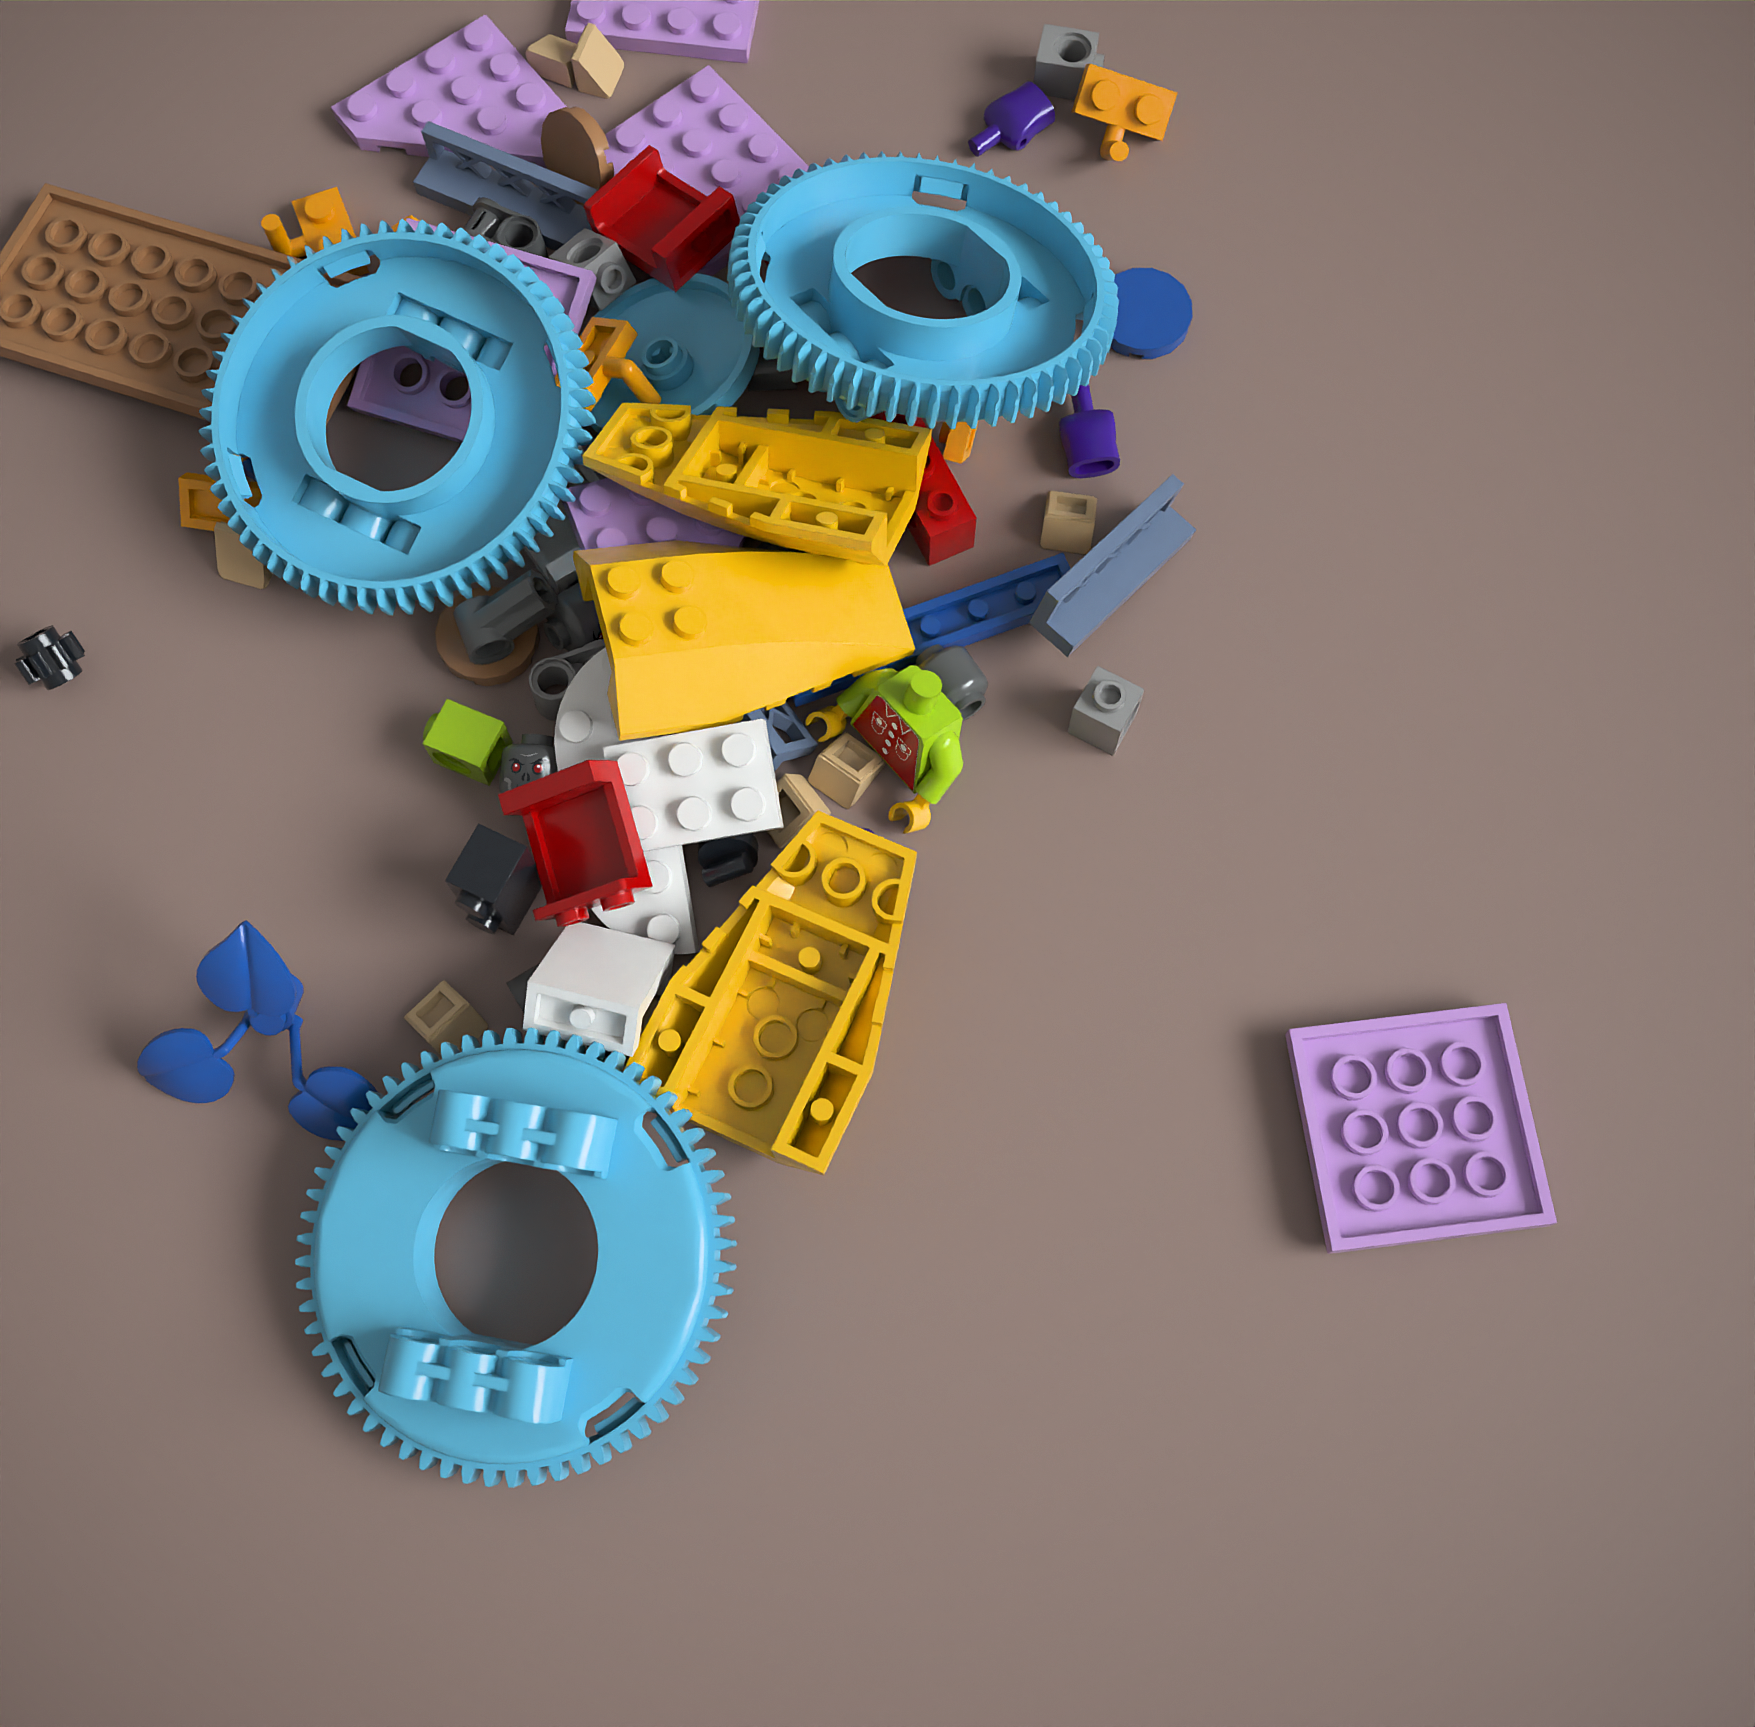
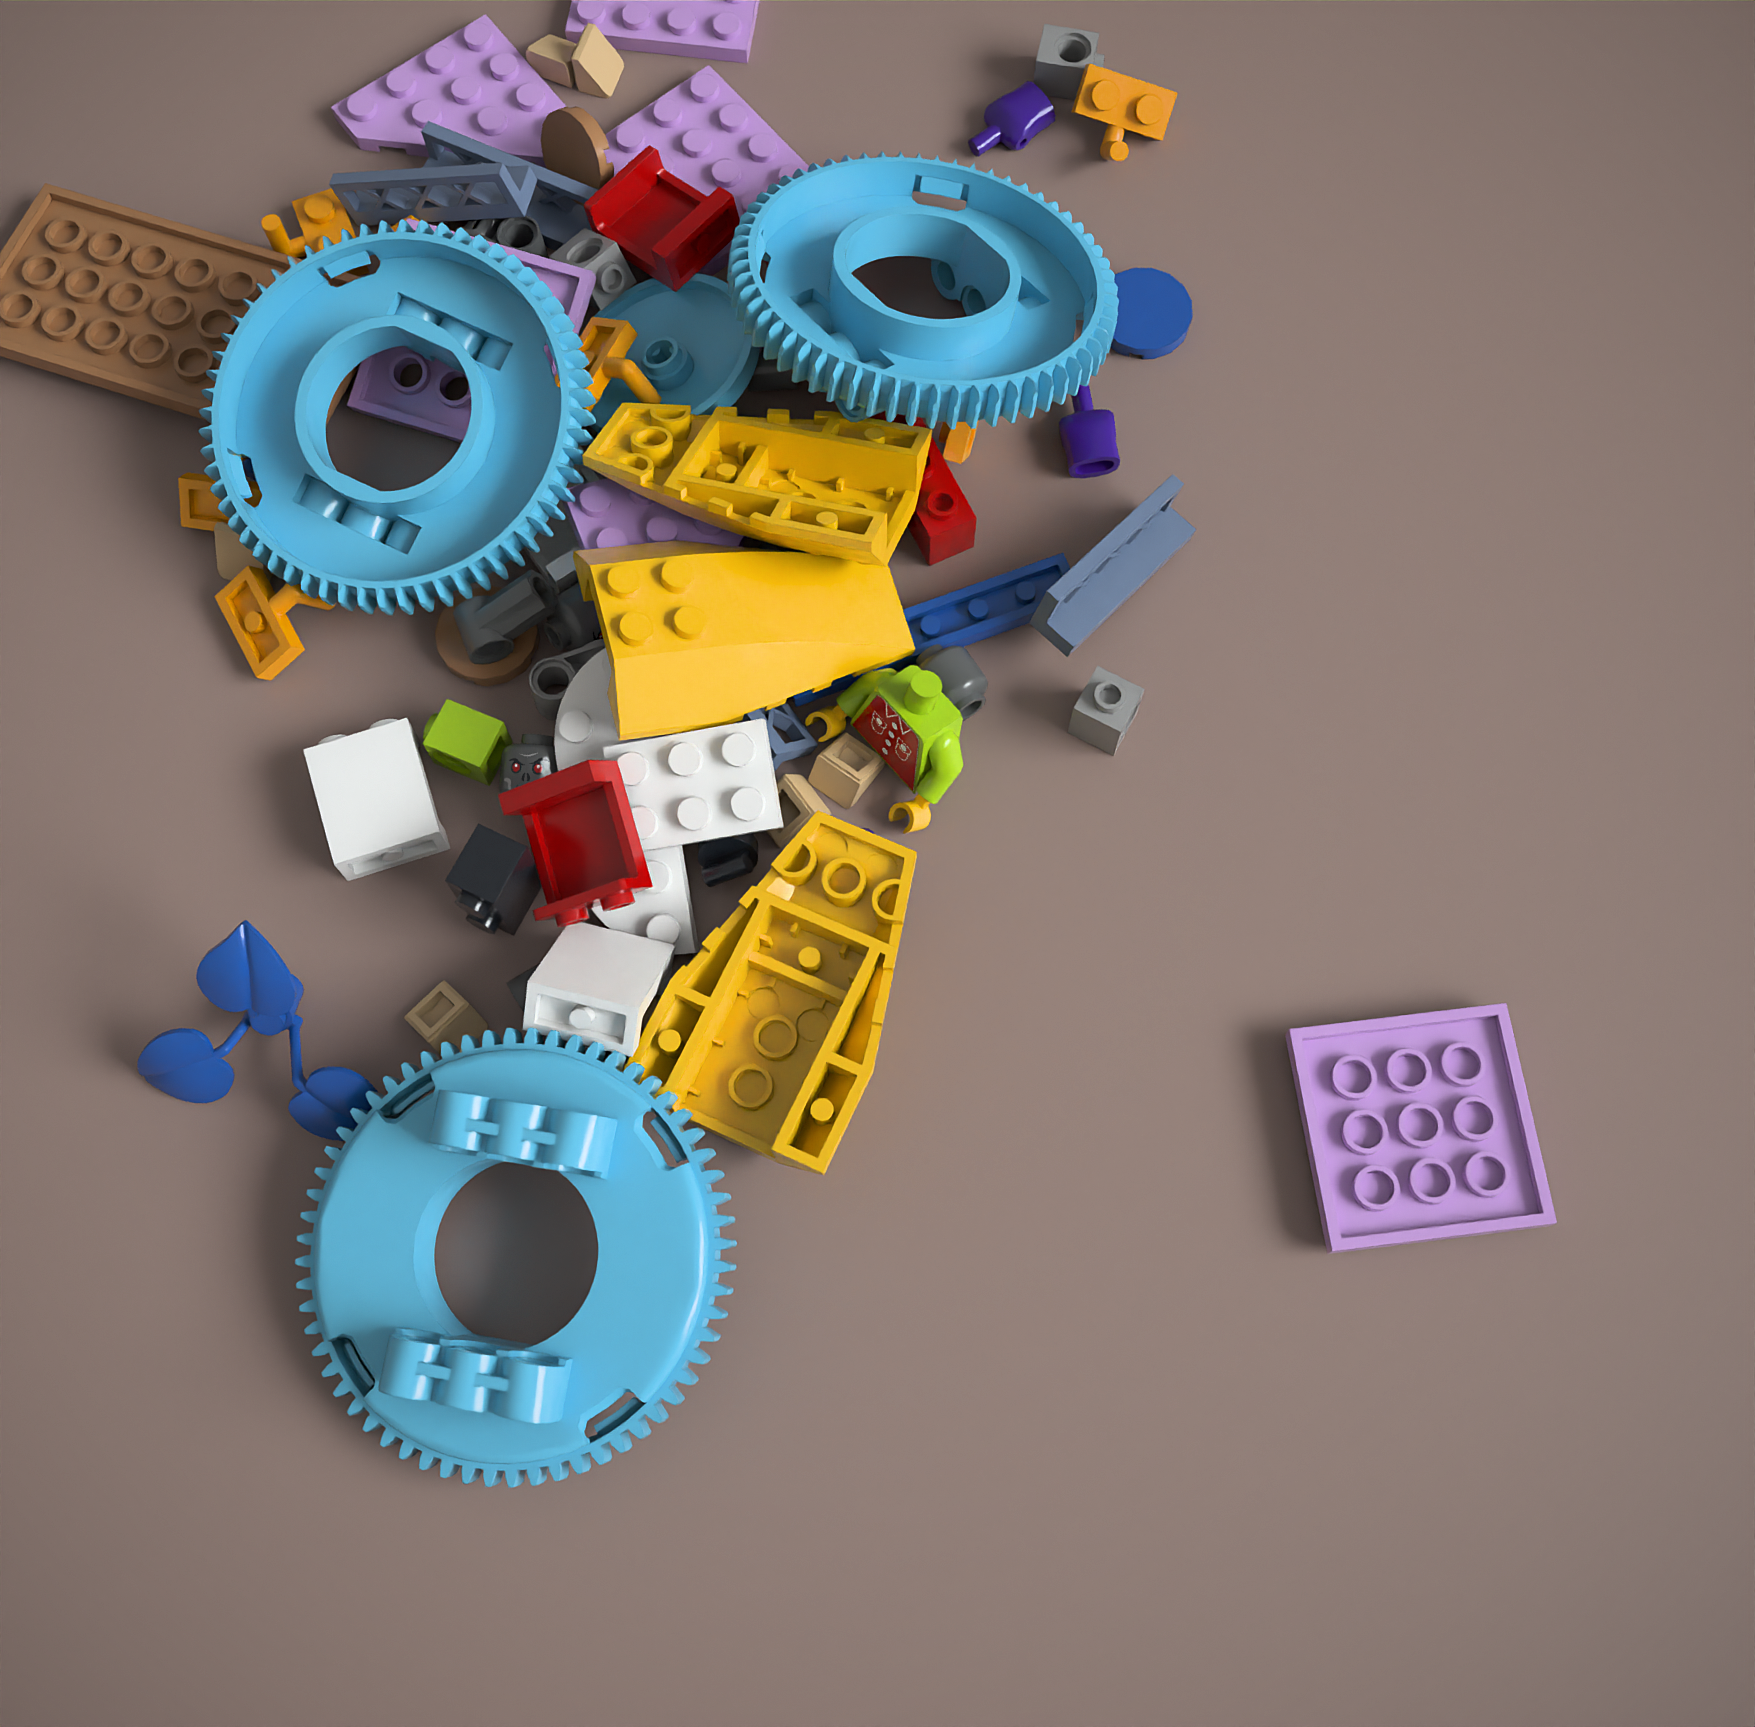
(50, 657): black gear -> none
(261, 621): none -> light orange plate
(375, 799): none -> white panel
(436, 193): none -> sand blue fence
(1068, 522): tan slope -> none

